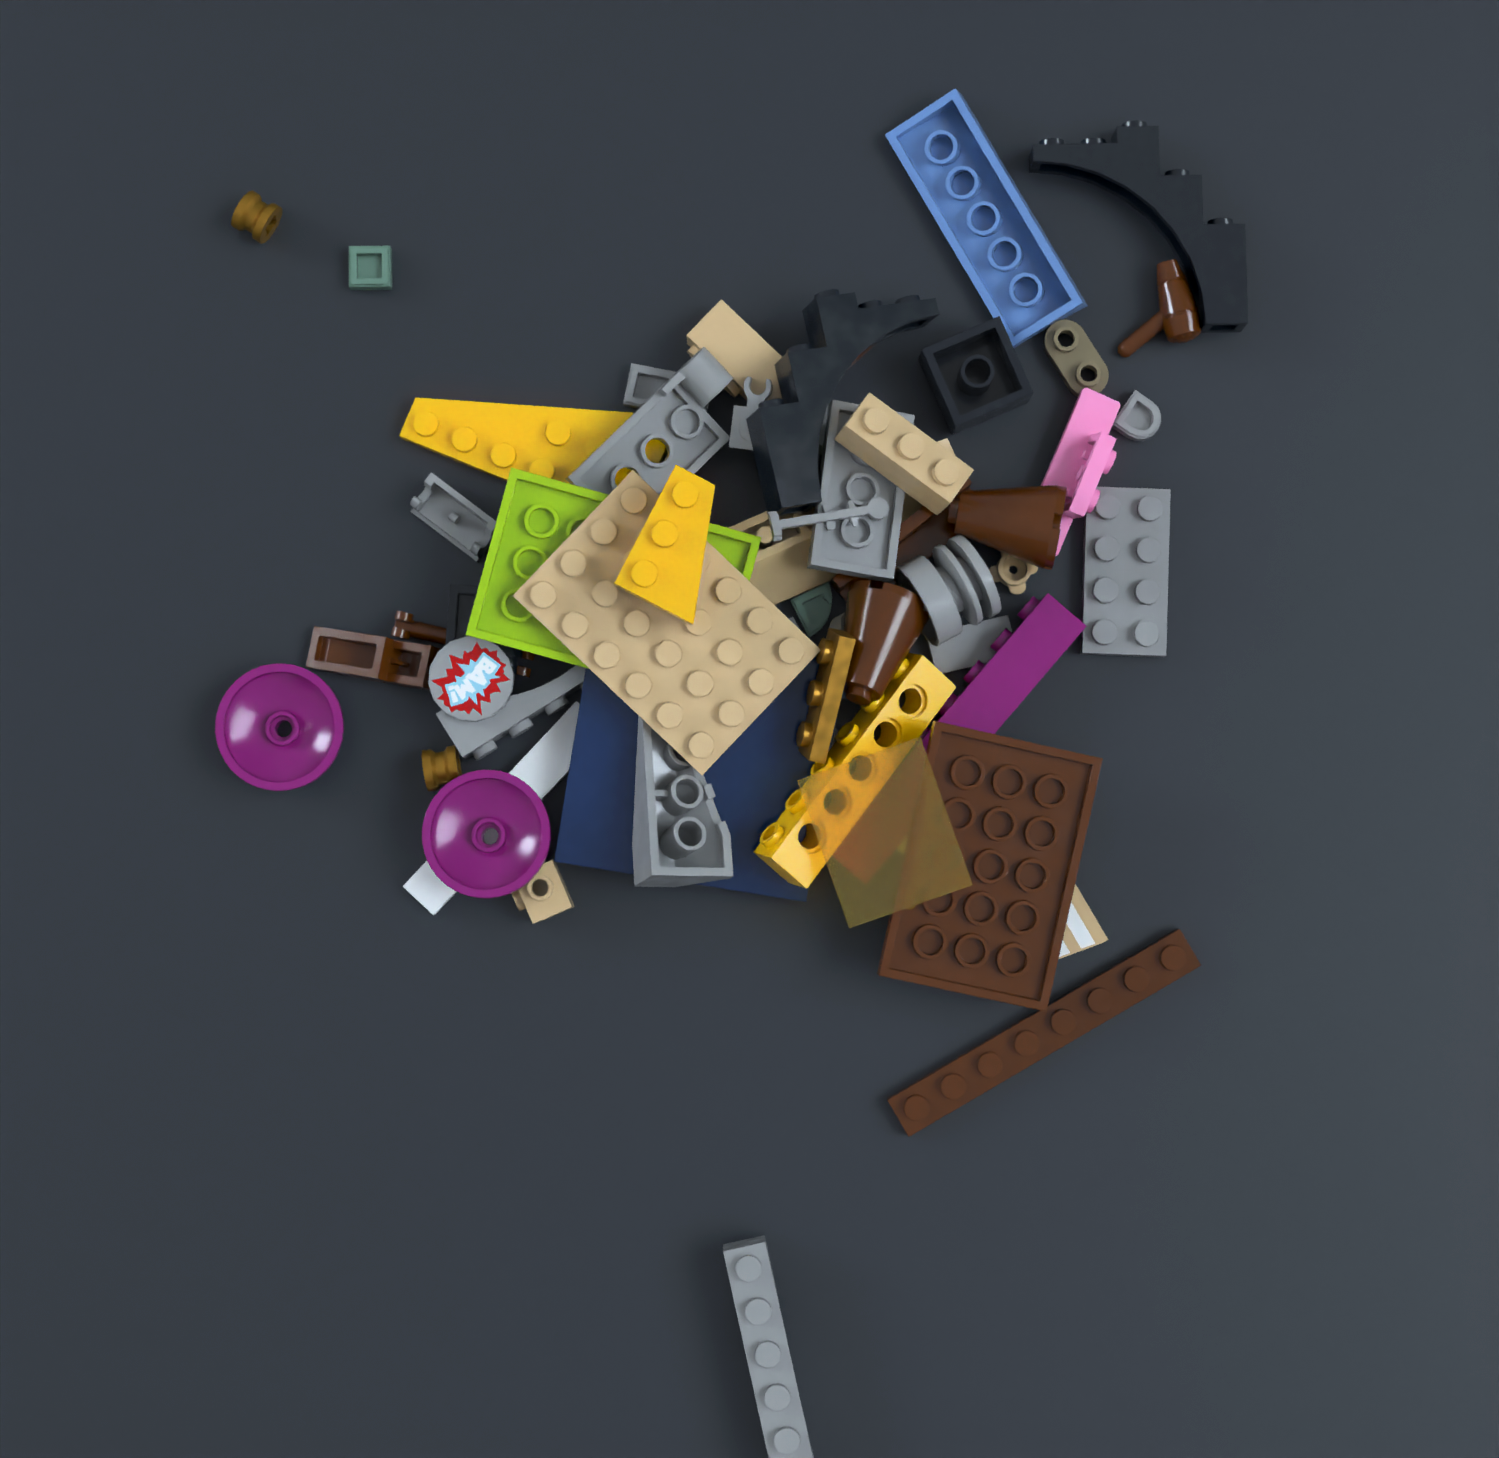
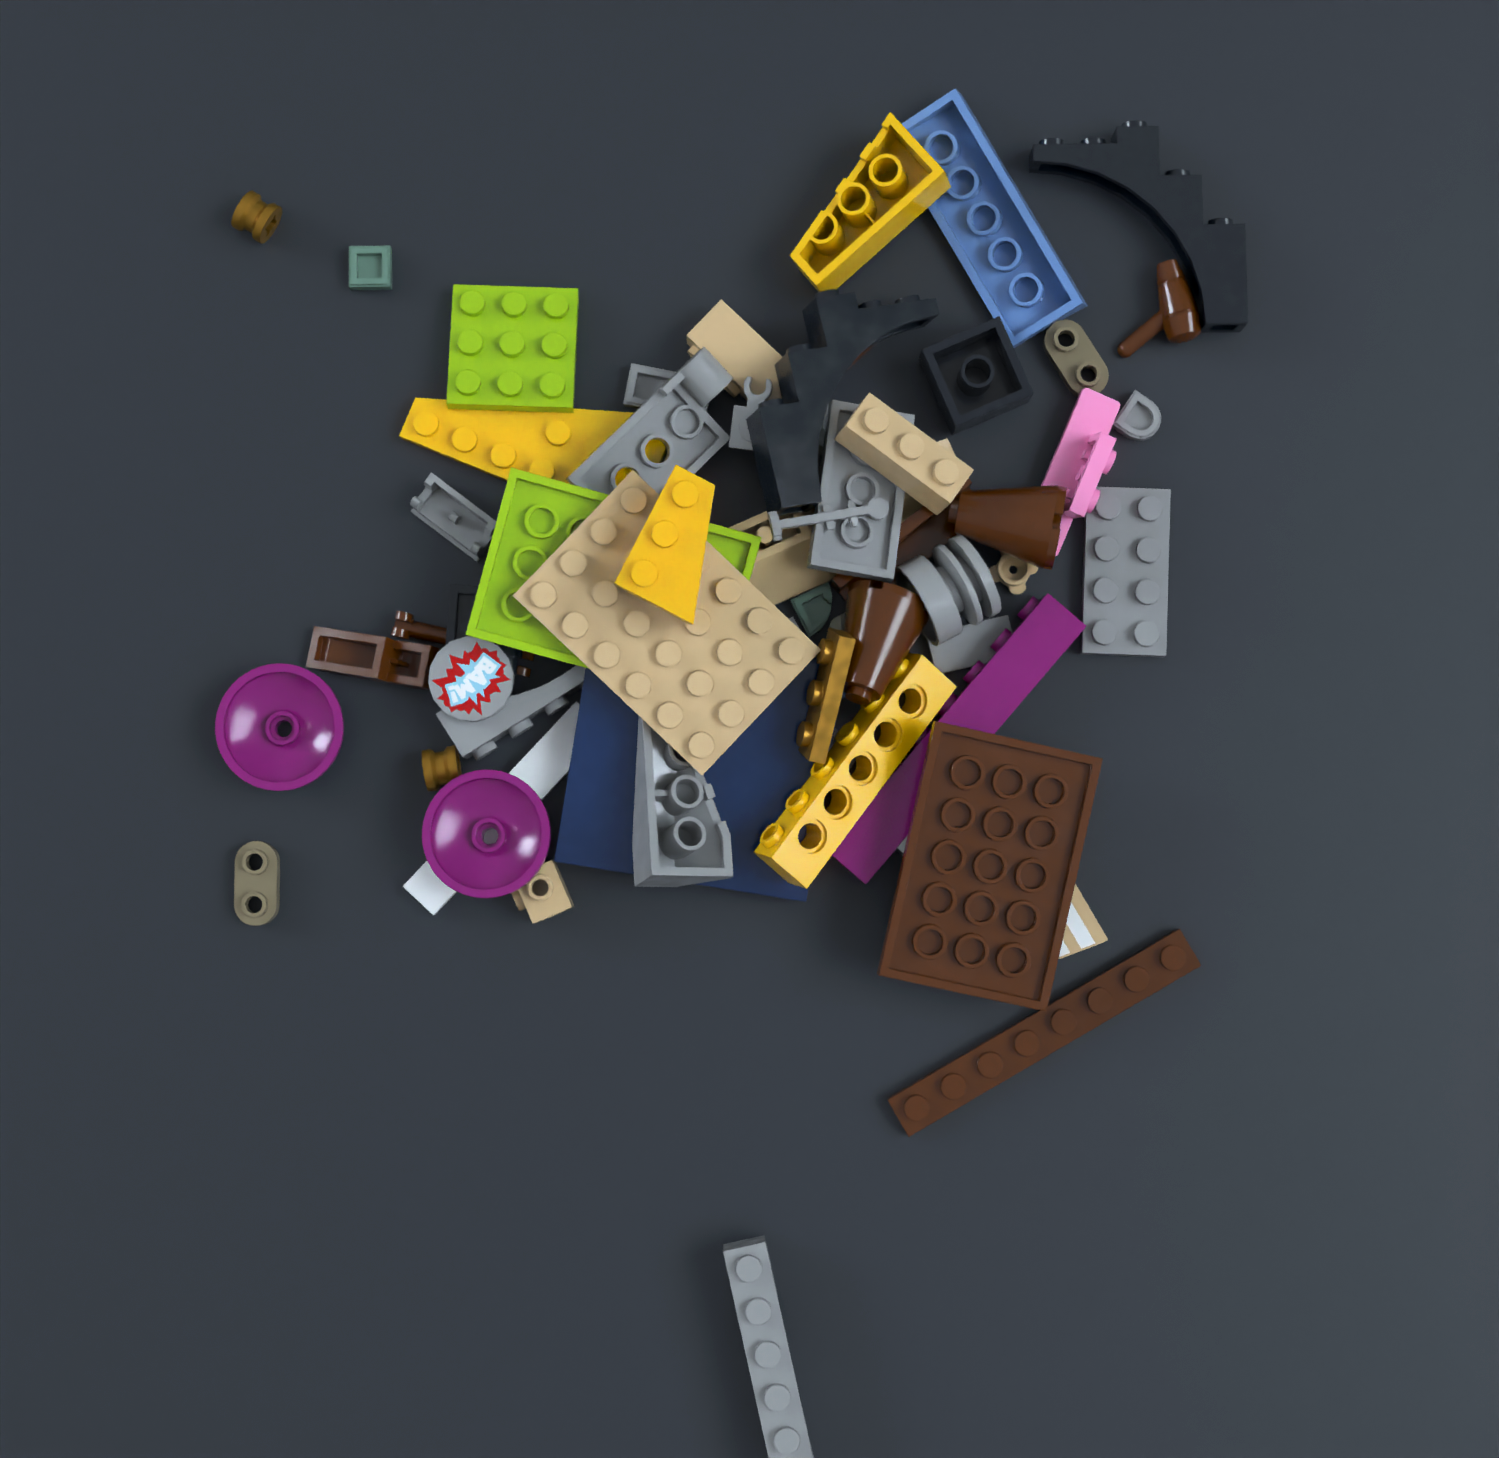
(260, 883): none -> dark tan plate
(513, 348): none -> lime plate
(870, 207): none -> yellow wedge
(884, 832): clear yellow piece -> none

